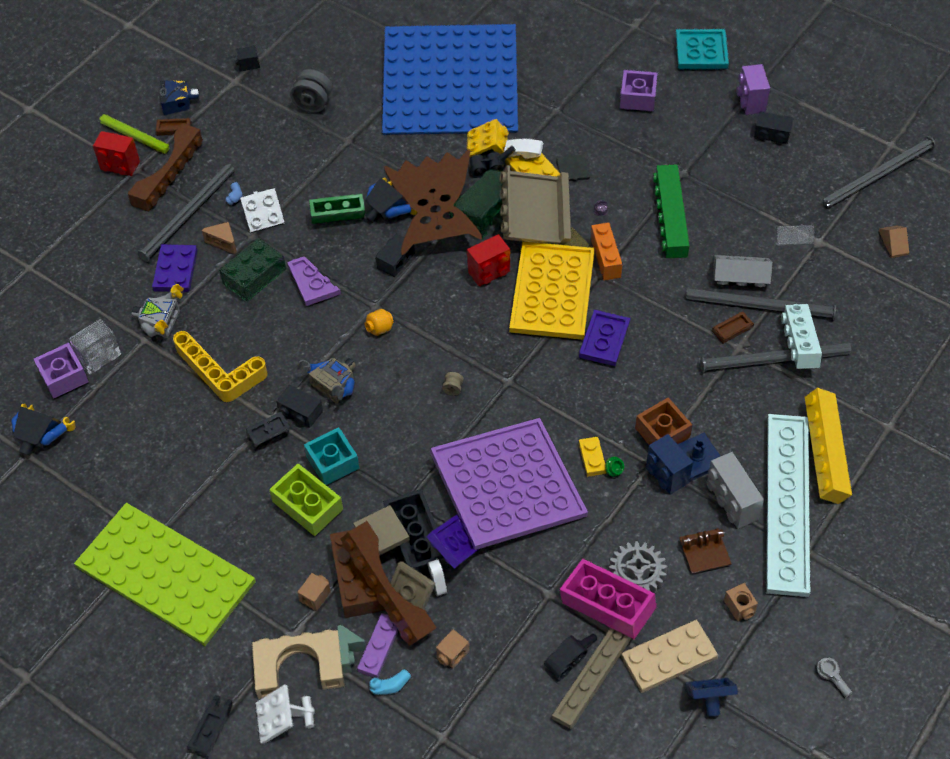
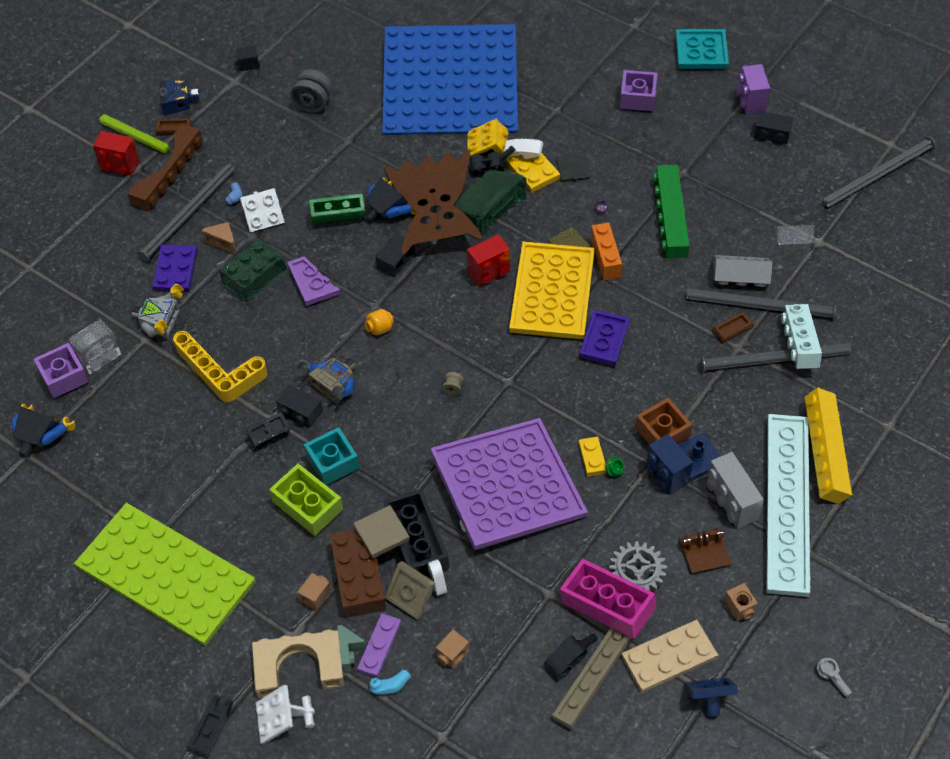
(409, 619): reddish brown arch -> none
(452, 541): dark purple plate -> none
(535, 207): dark tan panel -> none
(895, 240): medium nougat slope -> none

